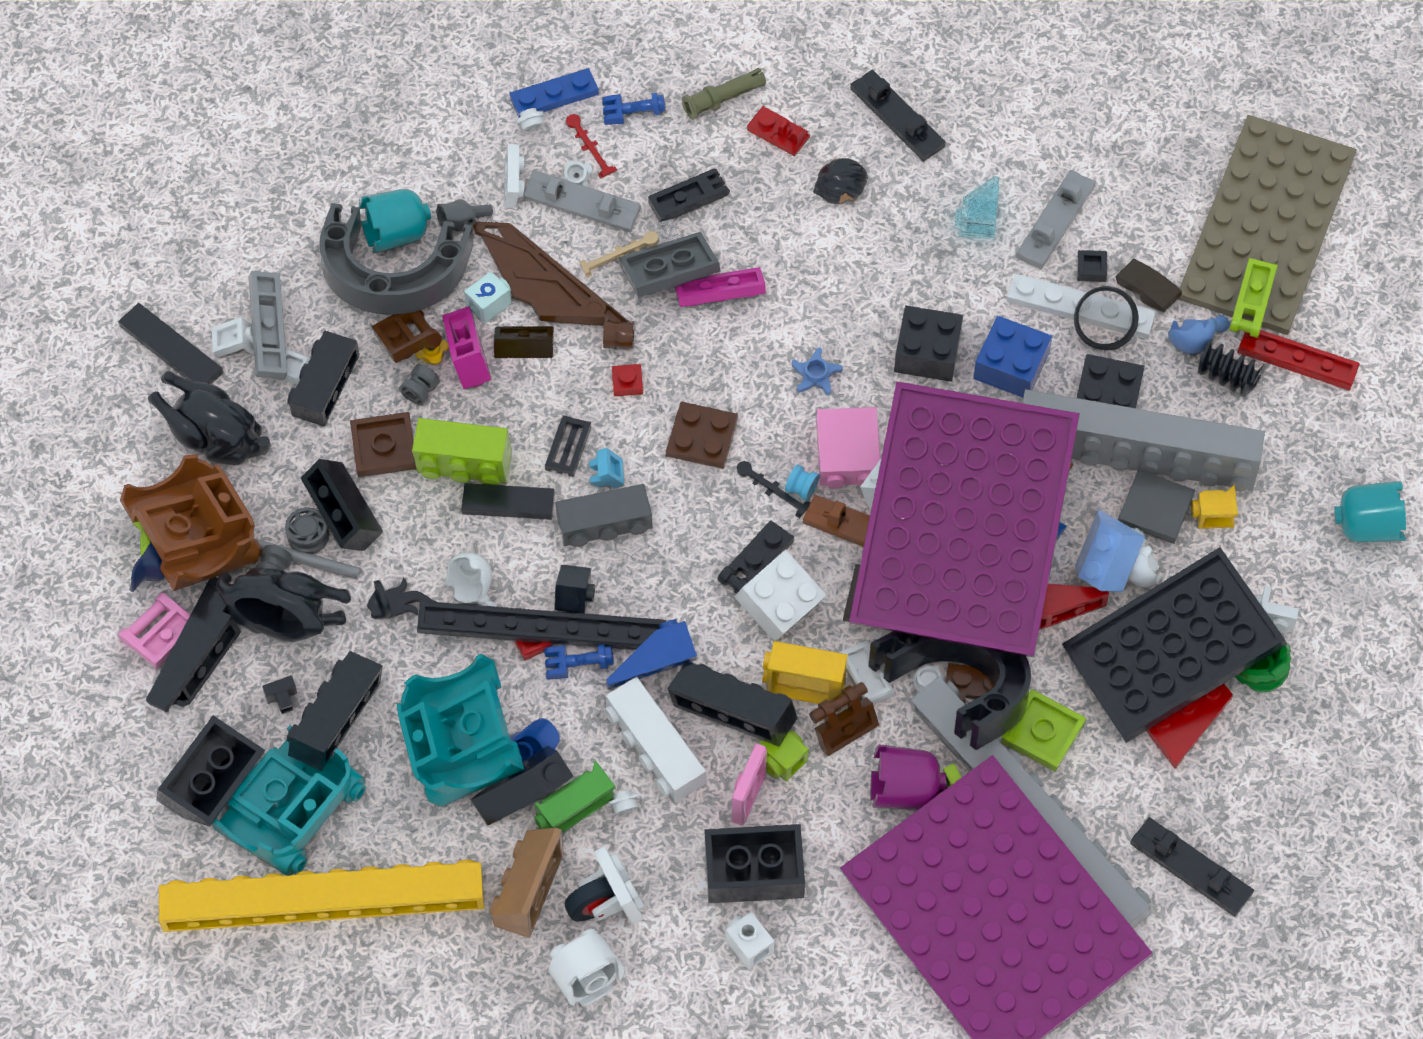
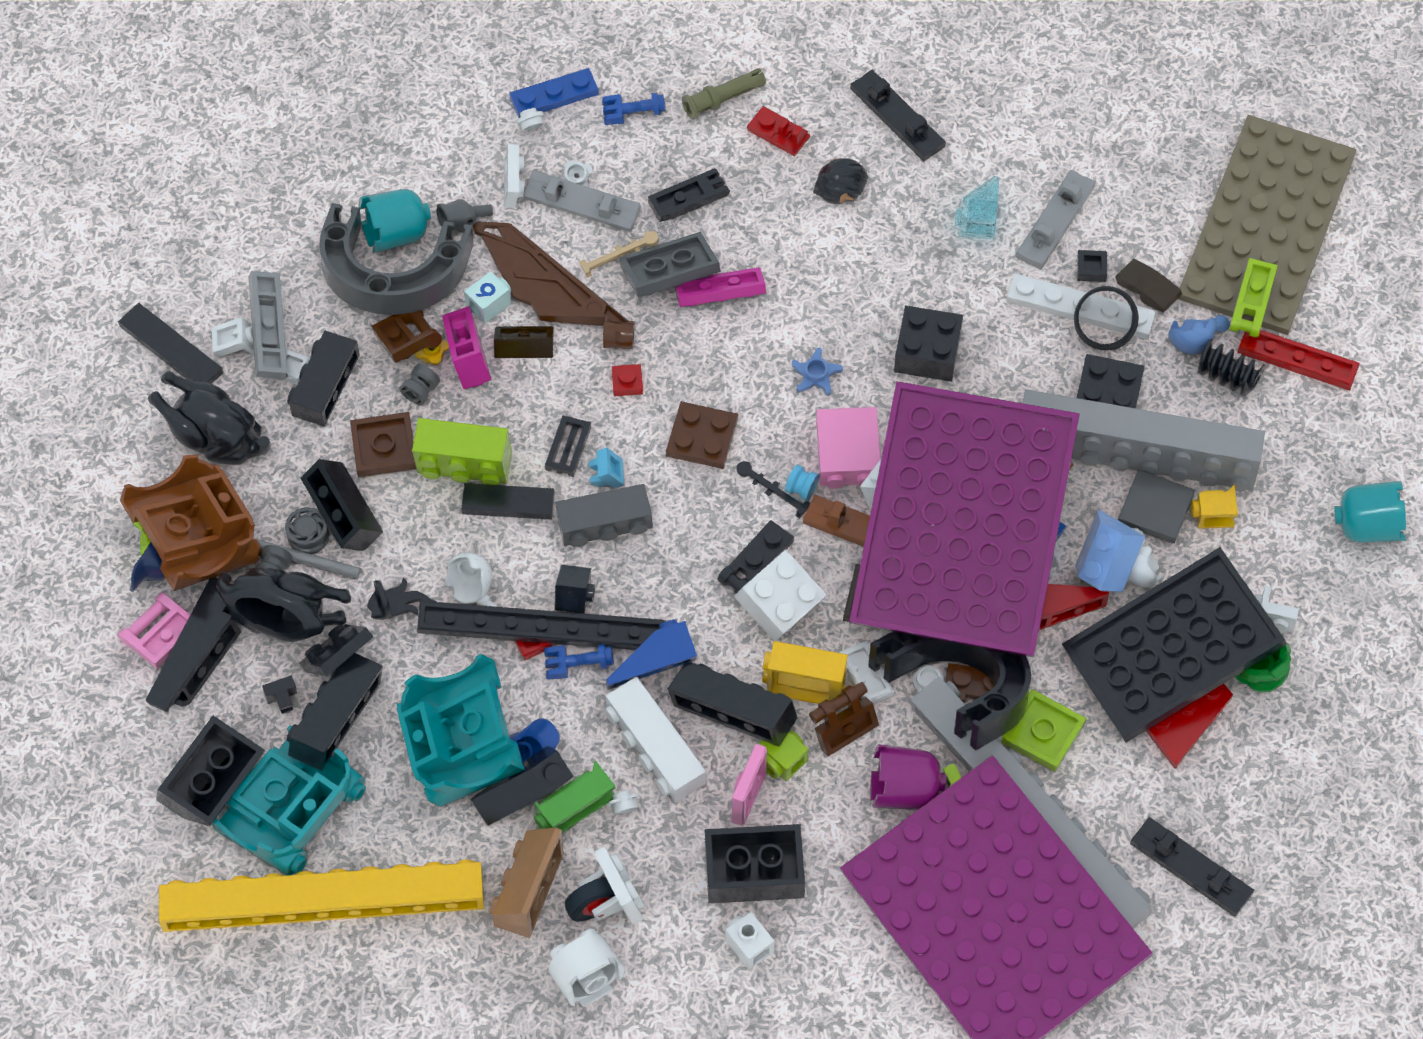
(341, 644): none -> black plate
(574, 121): red piece -> none
(1012, 356): blue brick -> none

